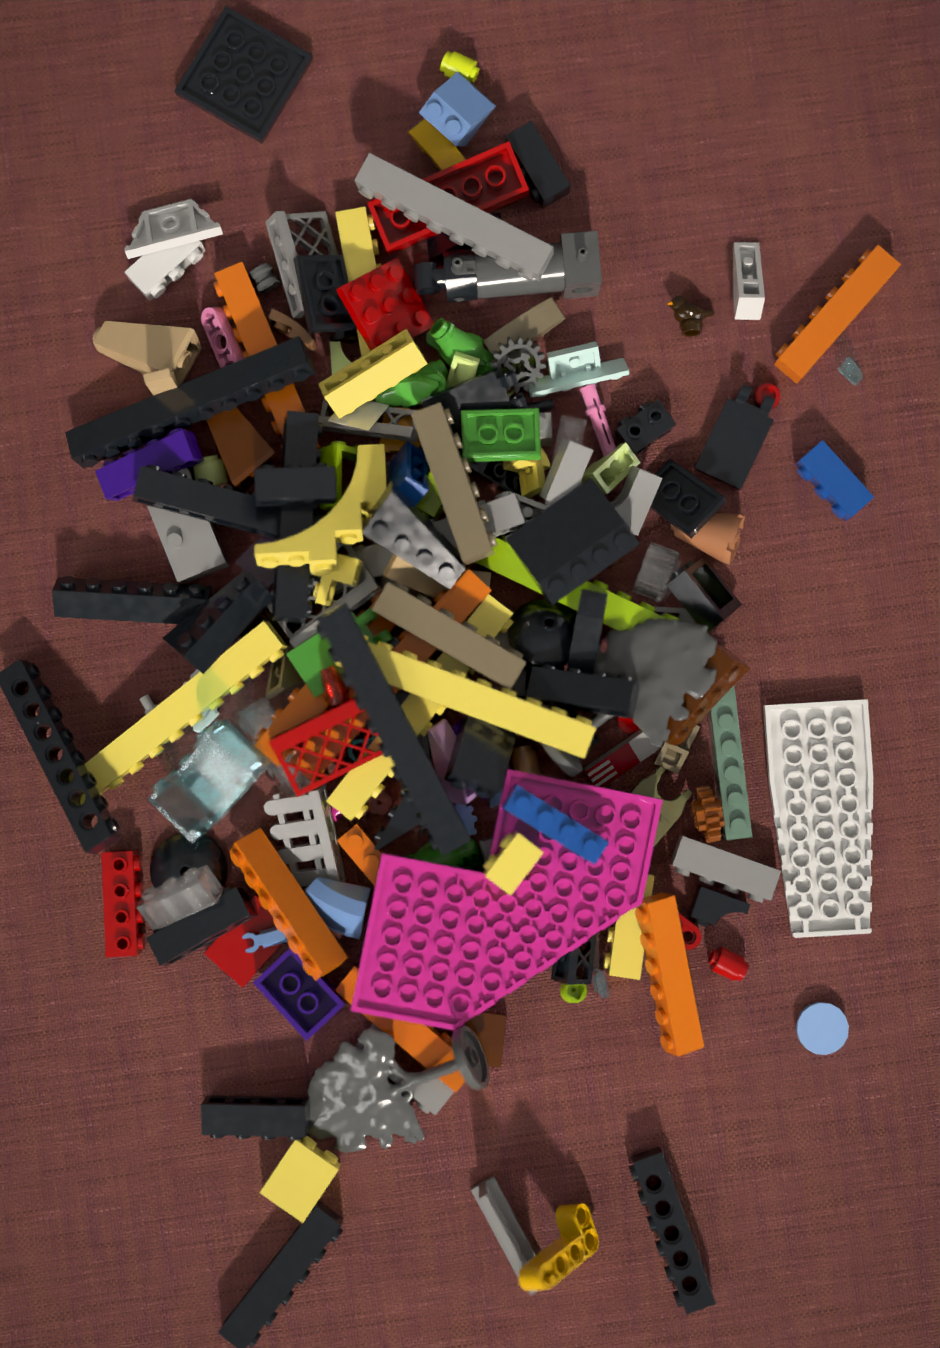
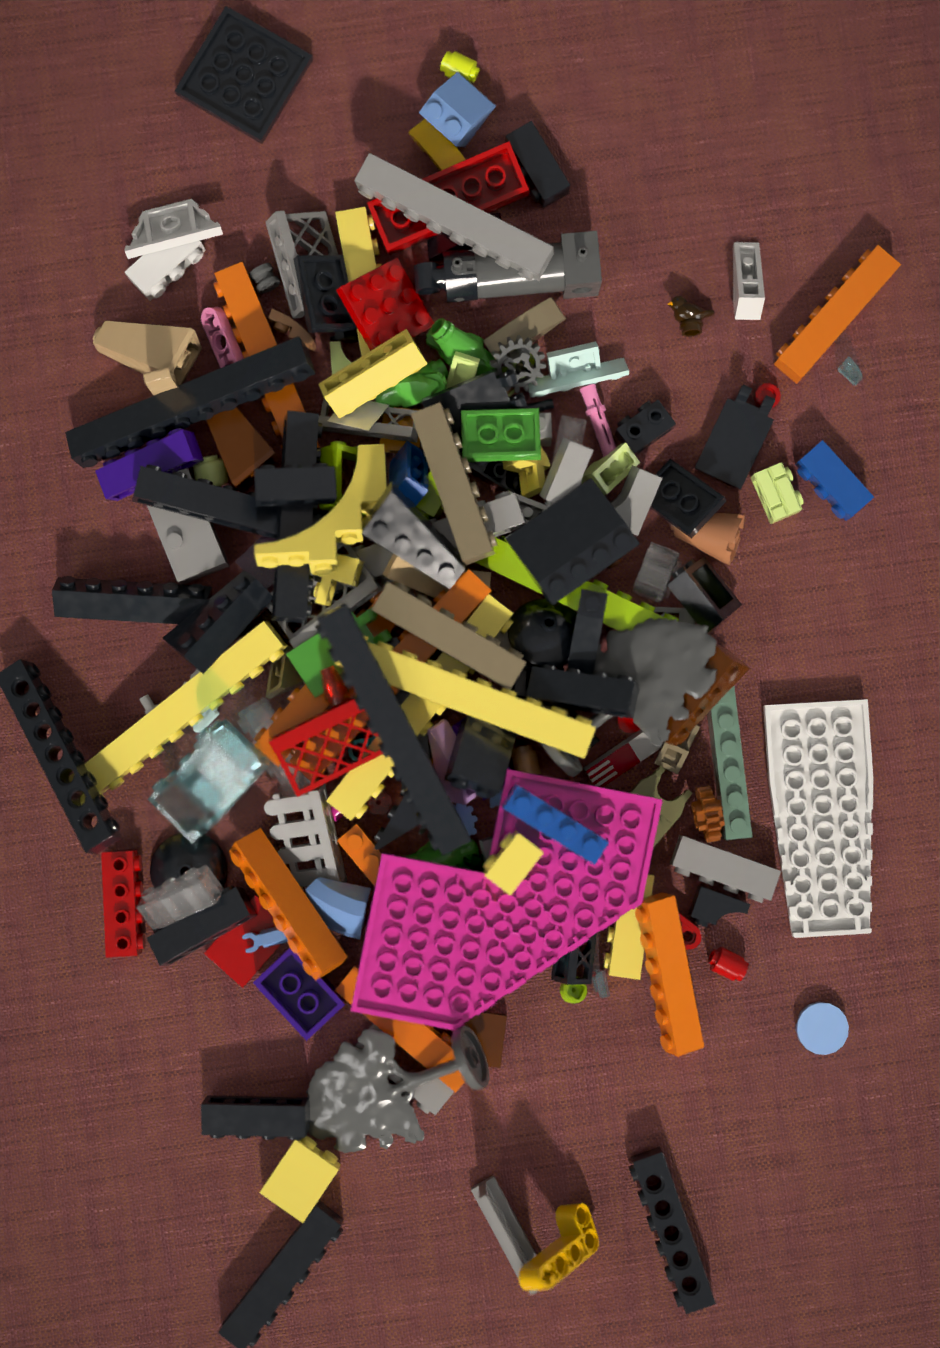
(777, 492): none -> yellowish green brick

